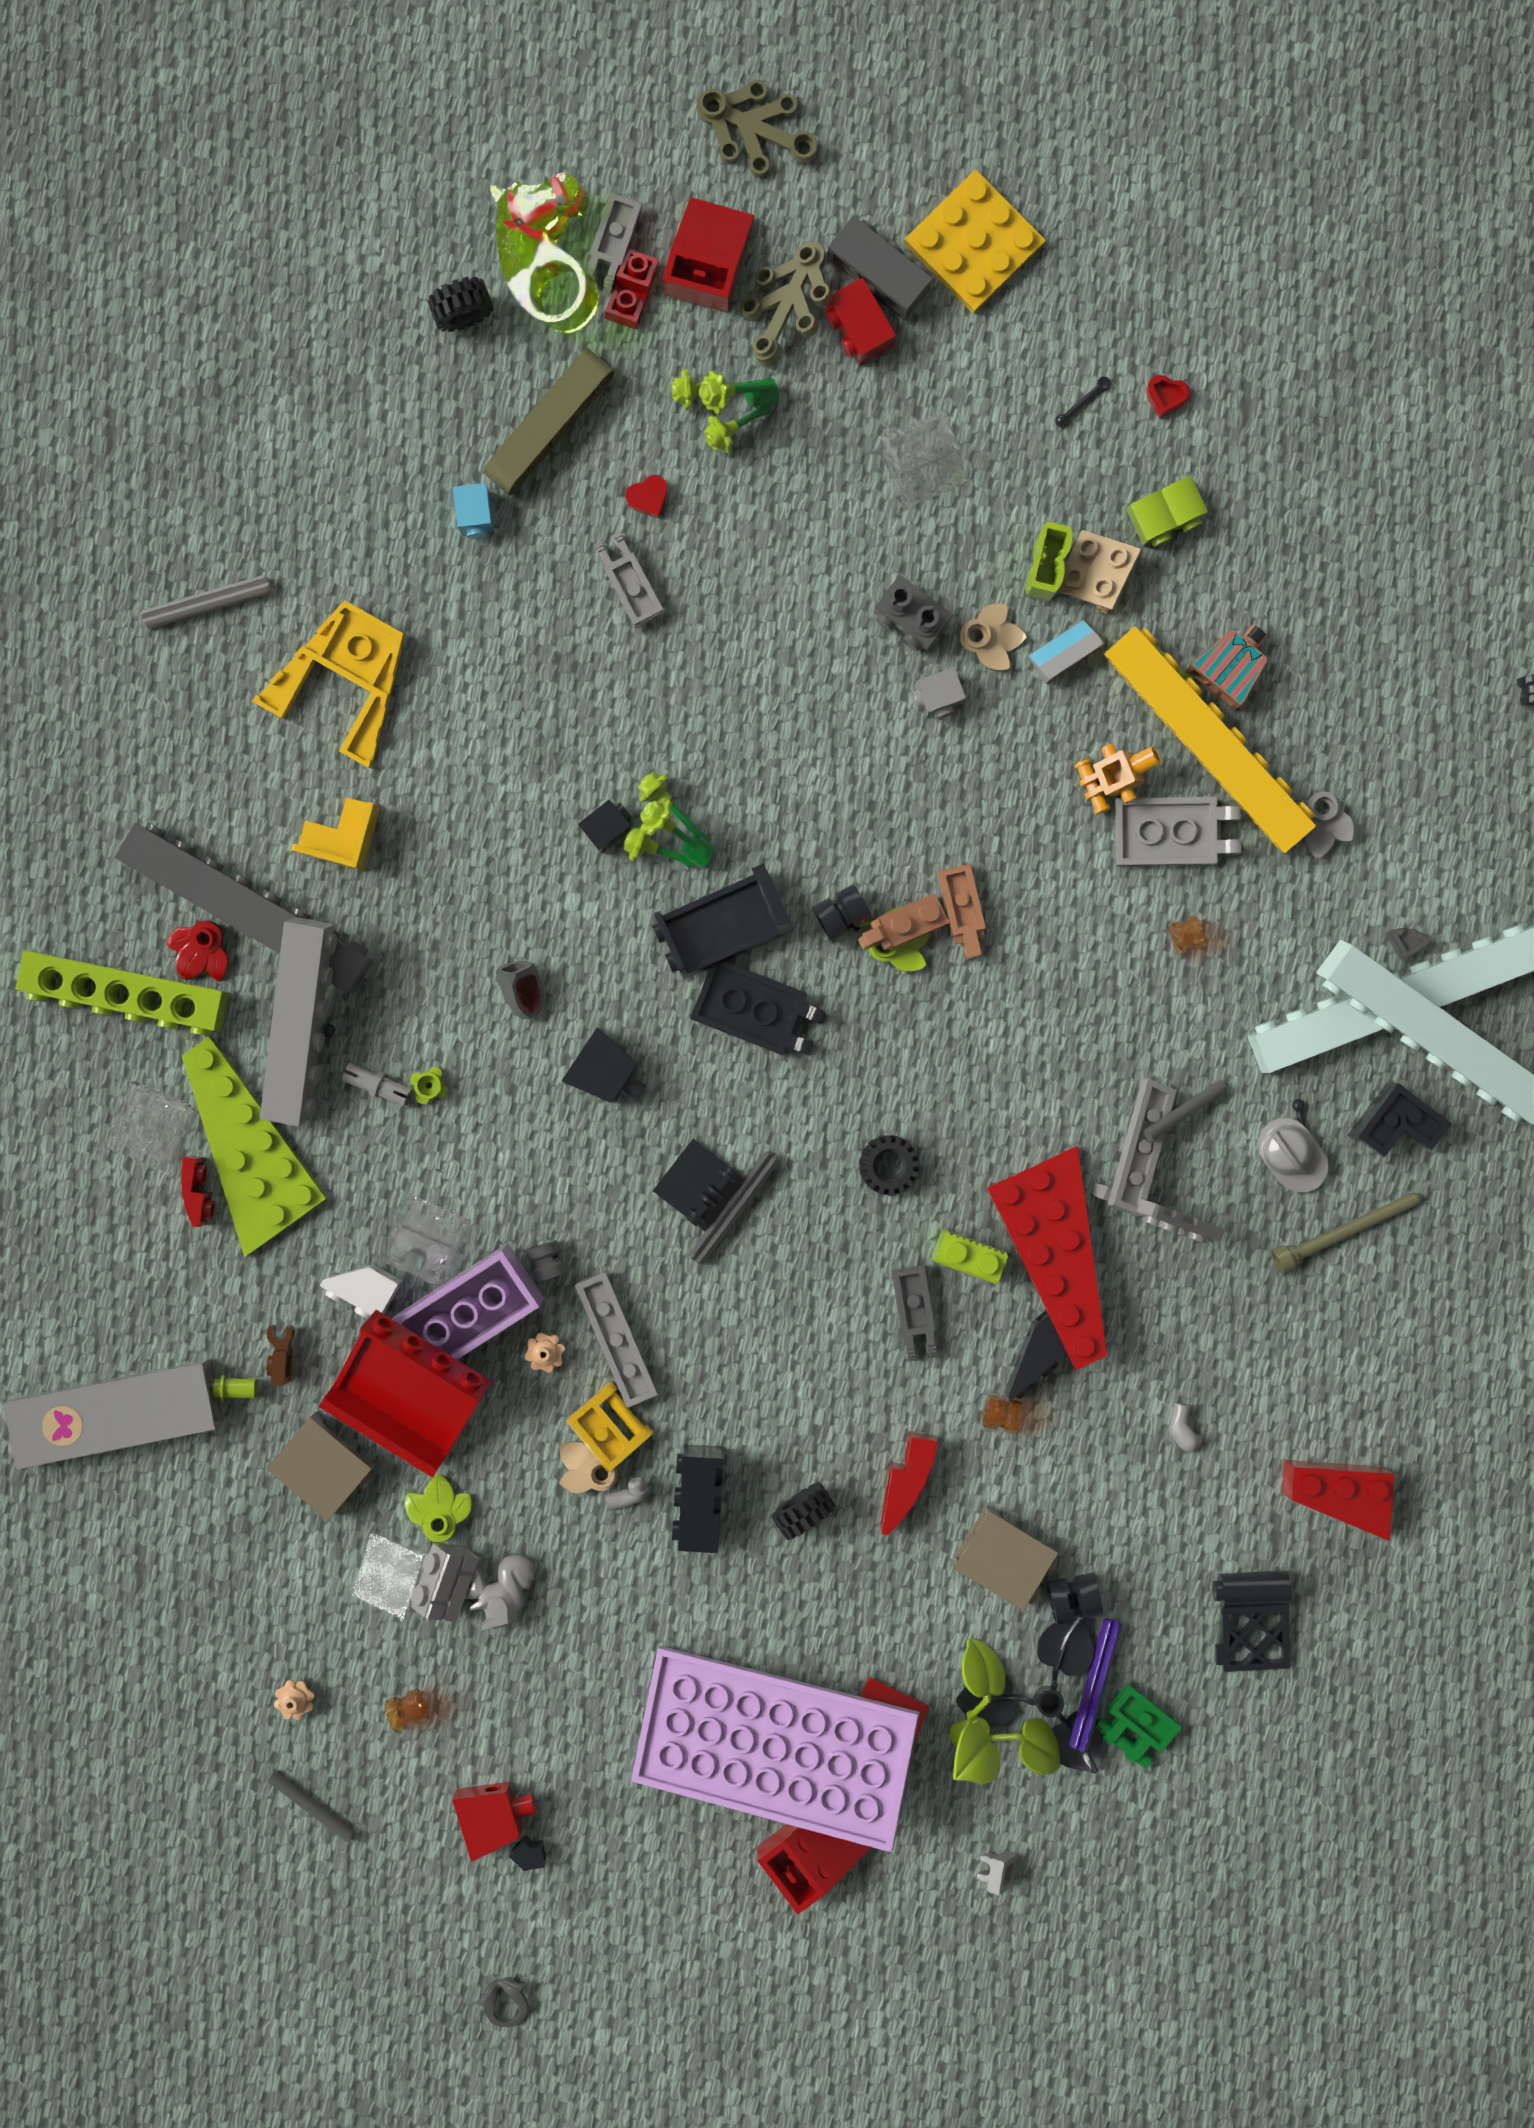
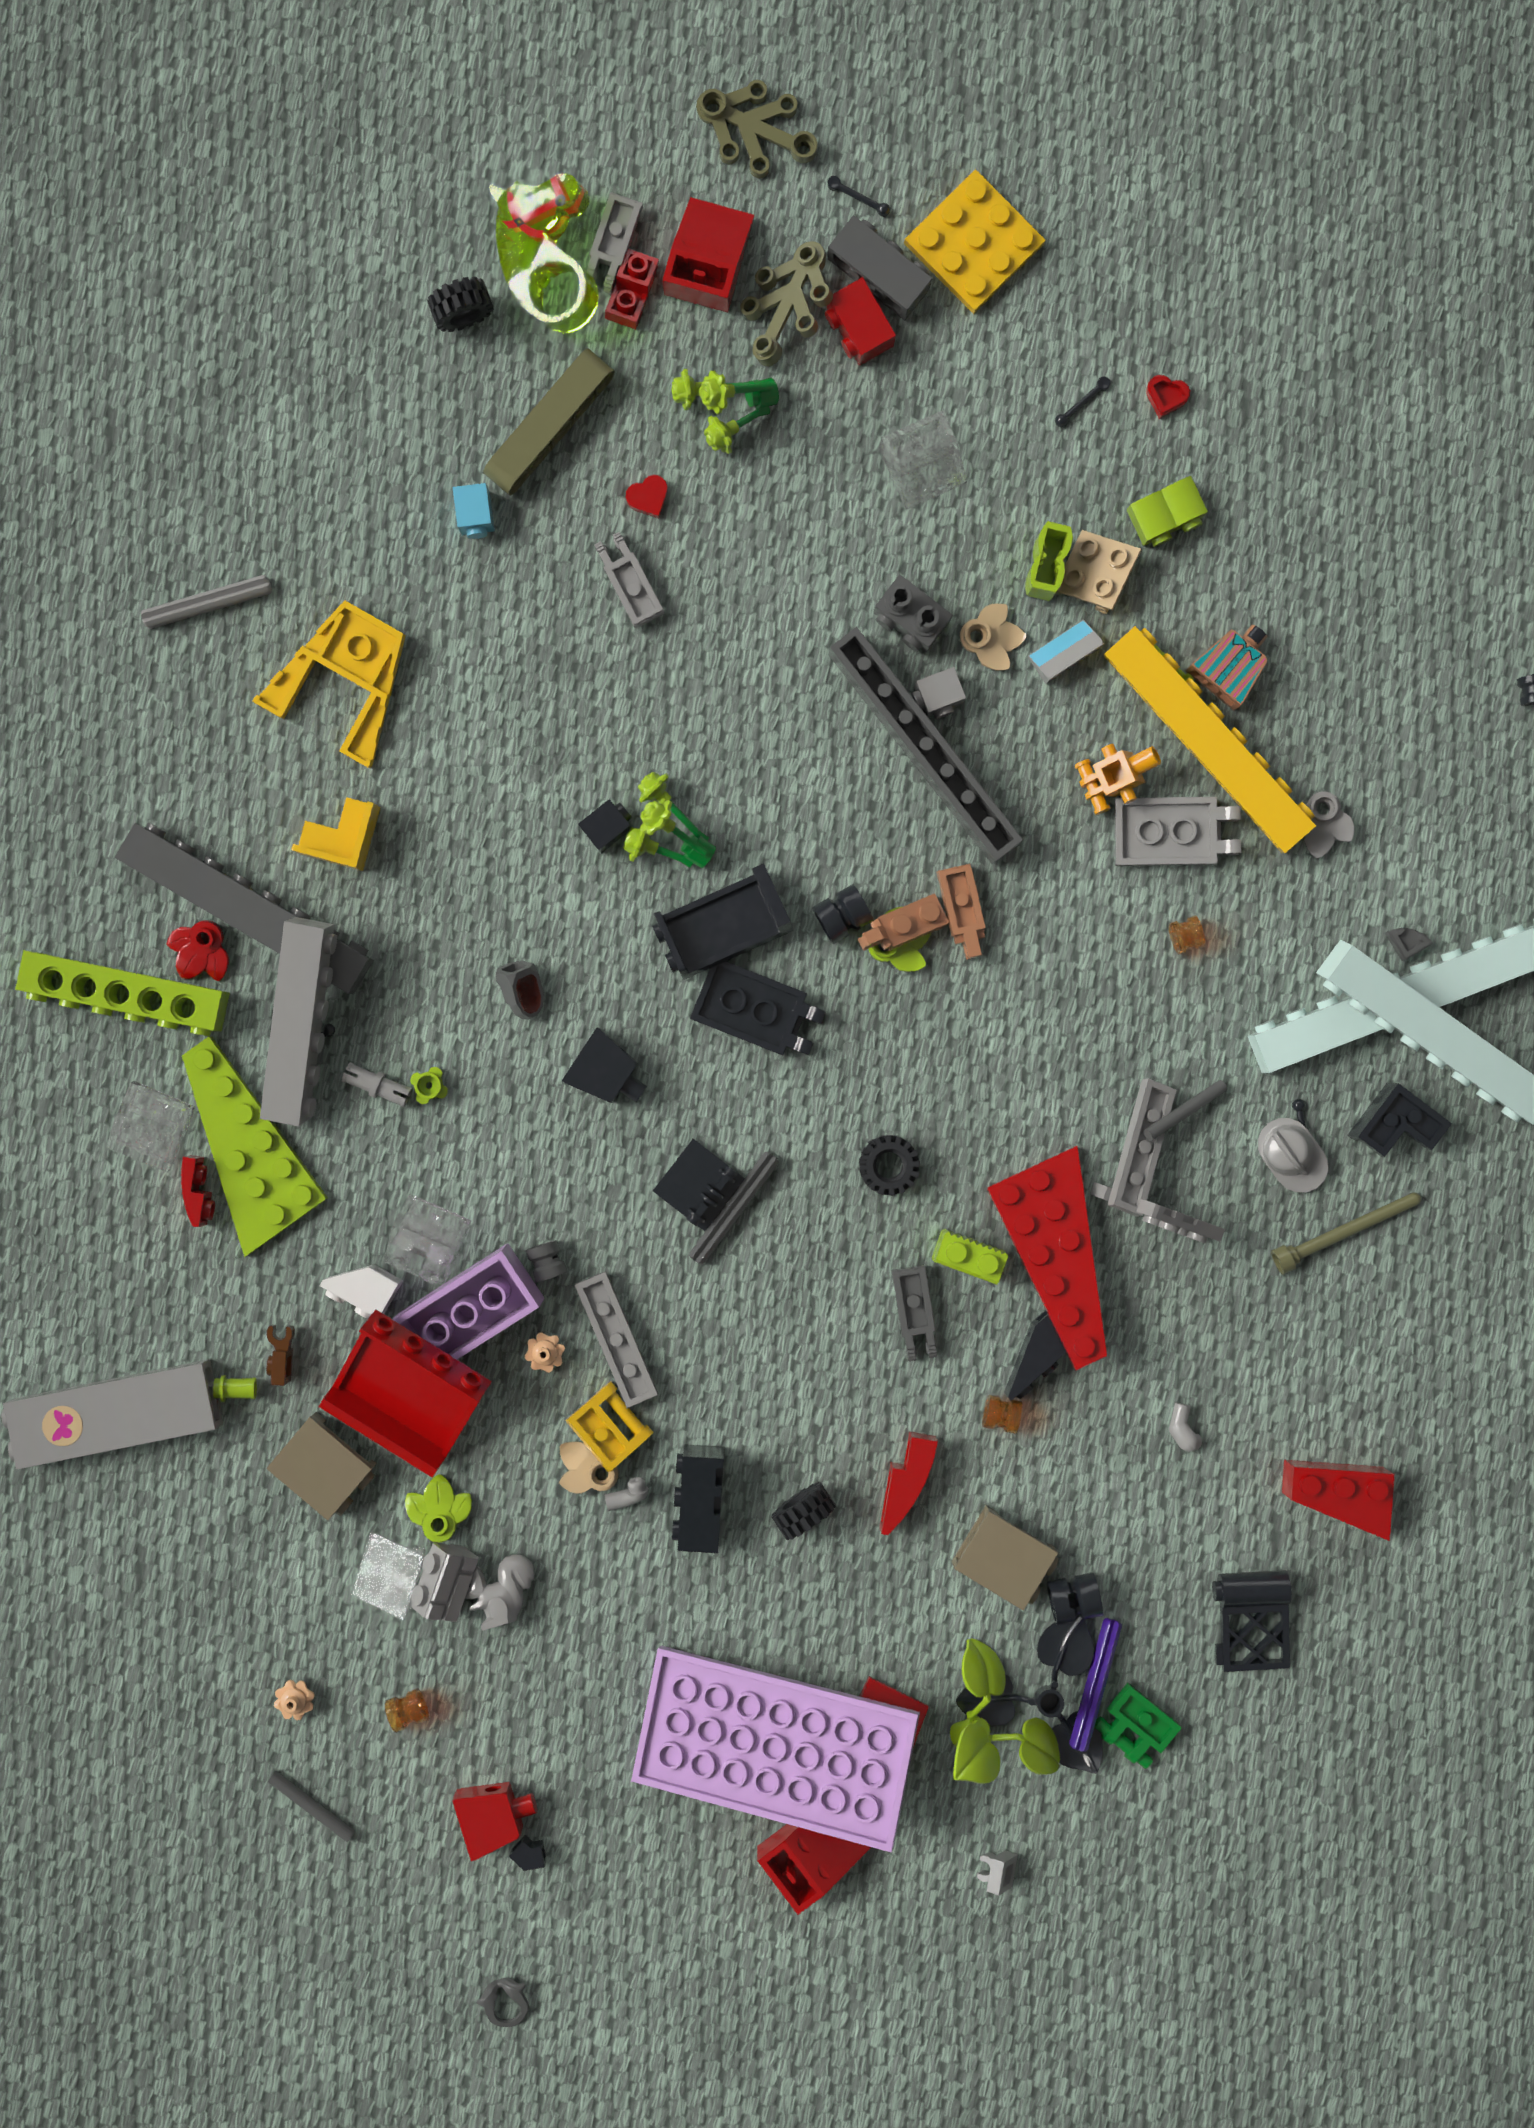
(835, 184): none -> black hinge
(924, 745): none -> dark grey brick

